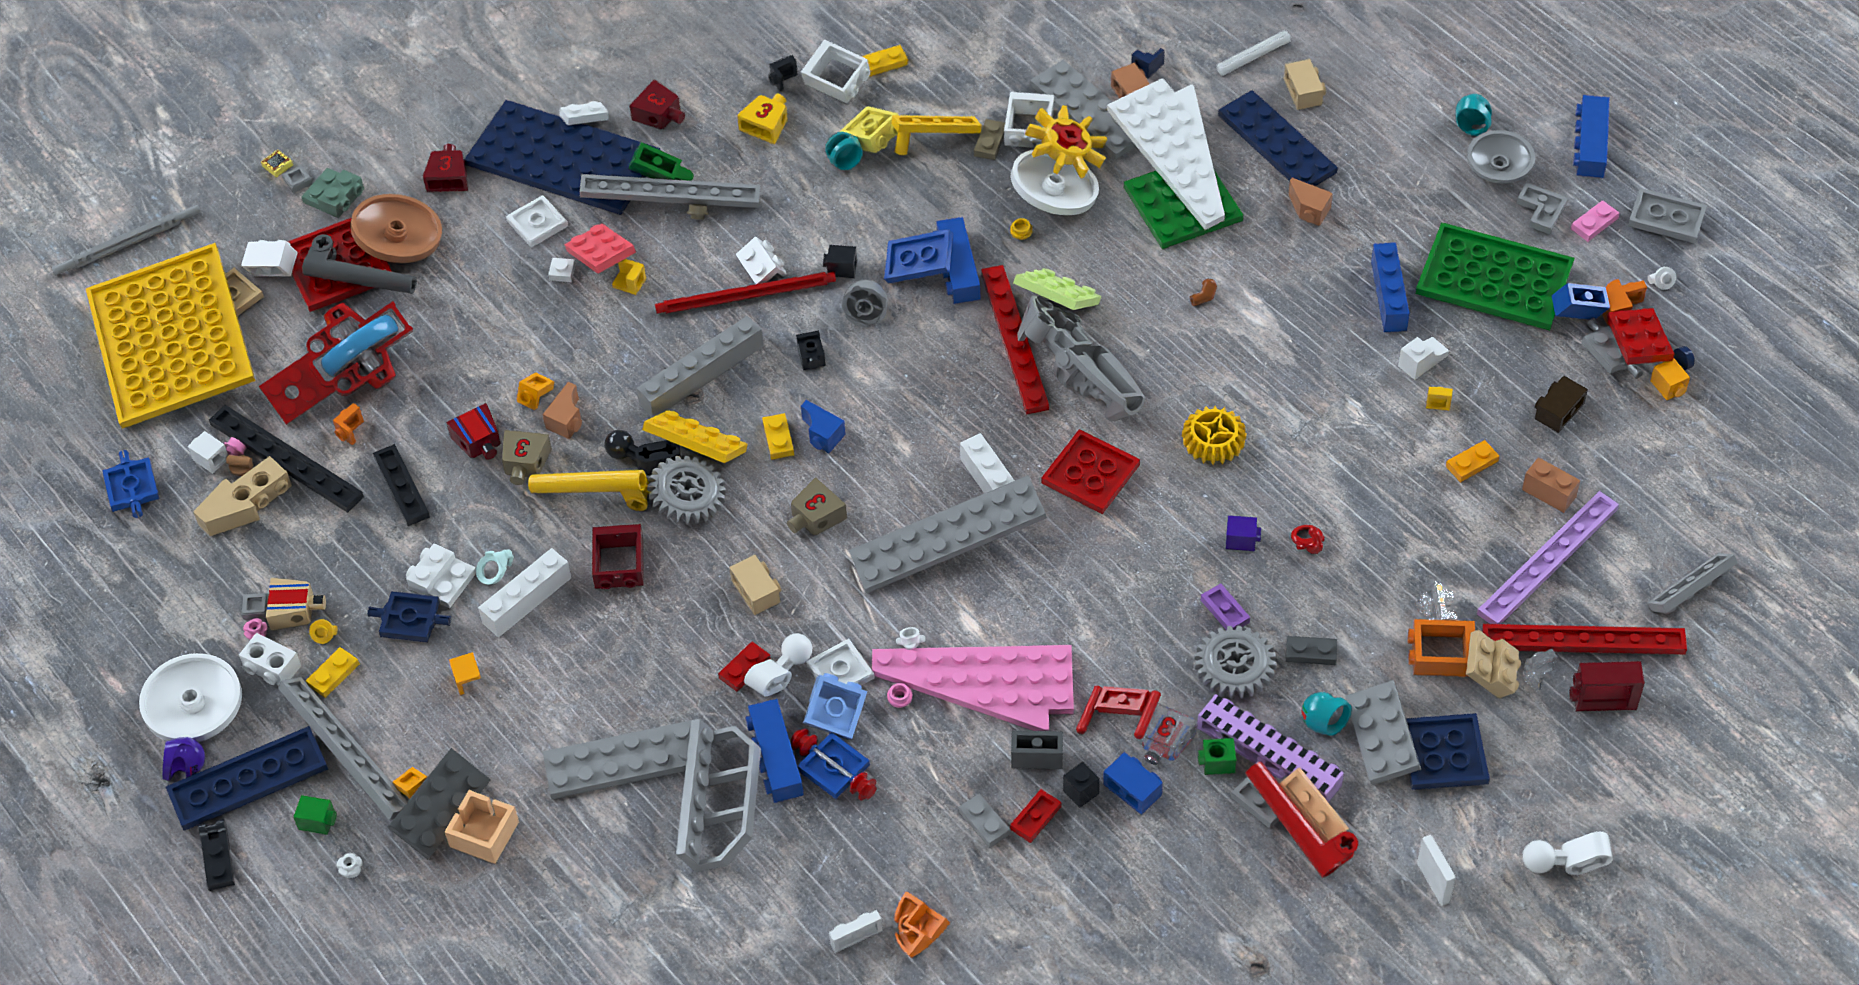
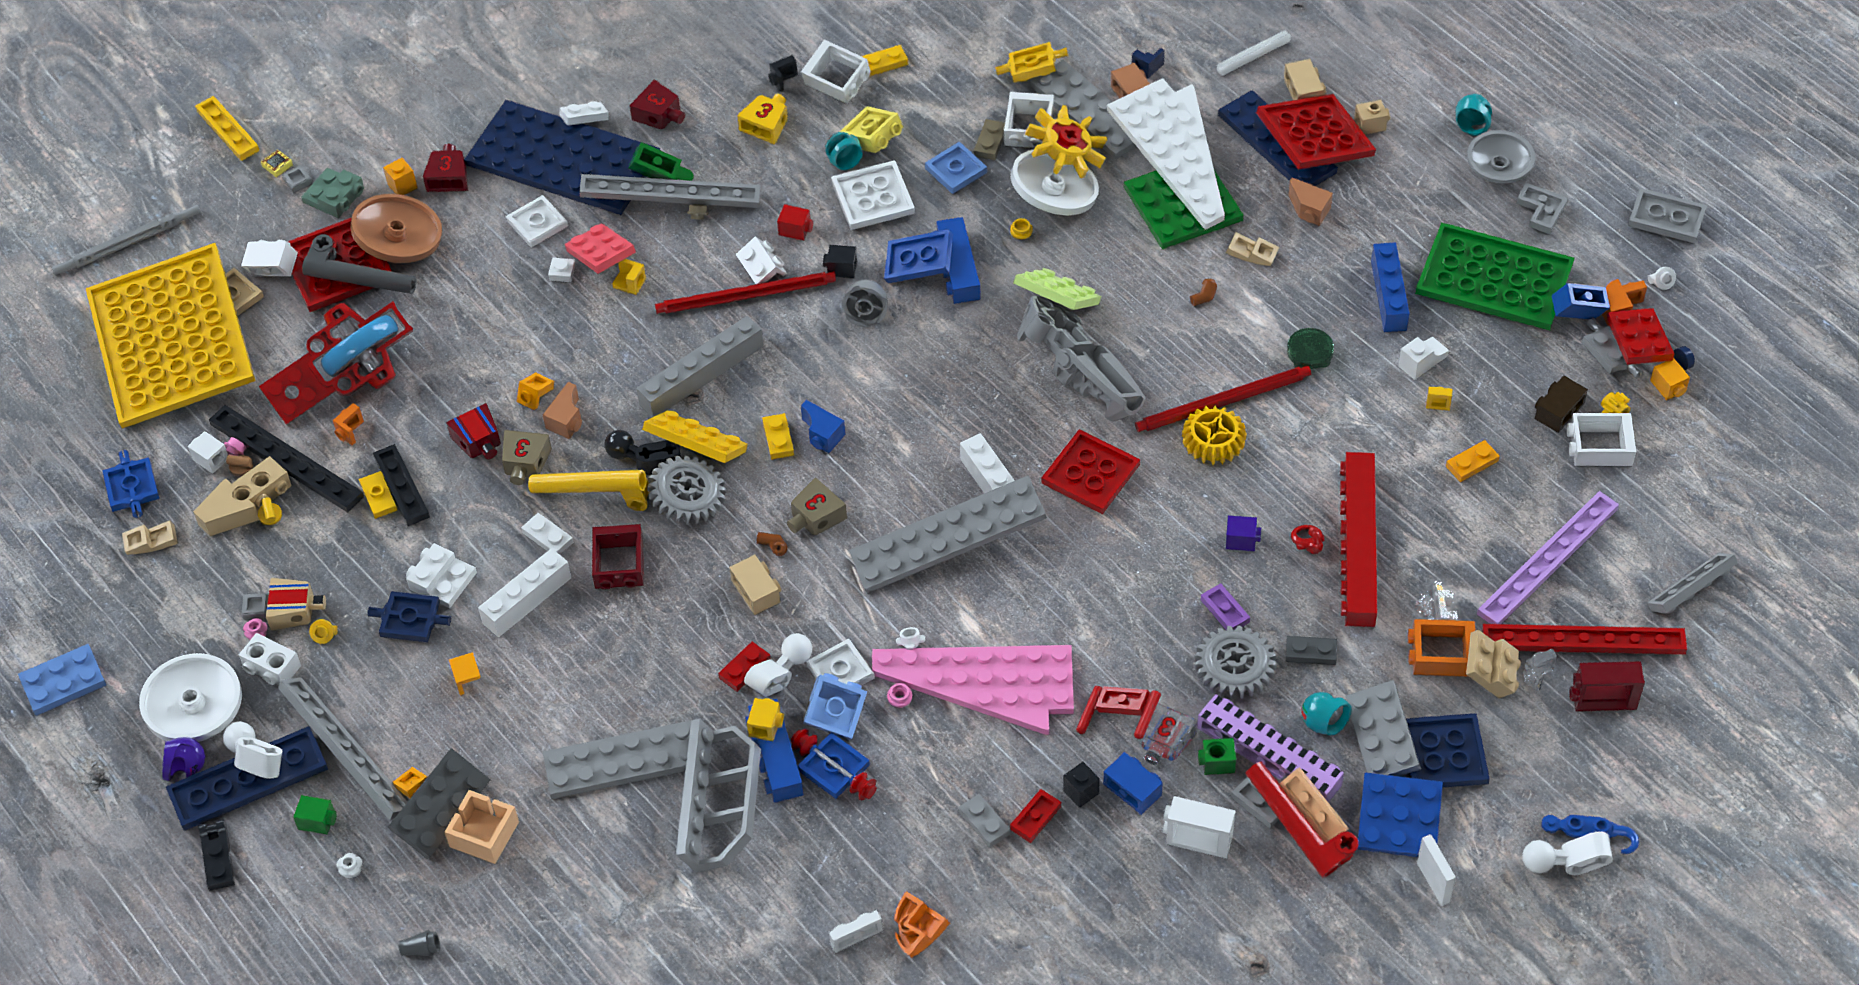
(62, 679): none -> medium blue plate
(148, 540): none -> tan slope
(227, 128): none -> yellow plate
(250, 753): none -> white beam
(269, 512): none -> yellow plate
(332, 672): yellow plate -> none
(378, 494): none -> yellow plate
(400, 177): none -> light orange brick
(421, 944): none -> dark grey cone
(502, 558): light aqua piece -> none
(547, 534): none -> white plate
(764, 719): none -> yellow brick
(774, 541): none -> dark orange arm
(794, 222): none -> red brick
(810, 350): black brick -> none
(873, 195): none -> white plate
(930, 124): yellow piece -> none
(956, 167): none -> medium blue plate
(1018, 352): red plate -> none
(1032, 62): none -> yellow plate
(1037, 749): dark grey brick -> none
(1199, 827): none -> white window
(1223, 398): none -> red piece
(1256, 252): none -> tan slope
(1310, 348): none -> clear green tile
(1316, 131): none -> red plate
(1360, 539): none -> red brick
(1371, 117): none -> tan brick
(1398, 813): none -> blue plate
(1551, 485): nougat brick -> none
(1579, 826): none -> blue piece
(1592, 136): blue brick -> none
(1595, 221): bright pink plate -> none
(1602, 423): none -> white window
(1615, 403): none -> yellow gear

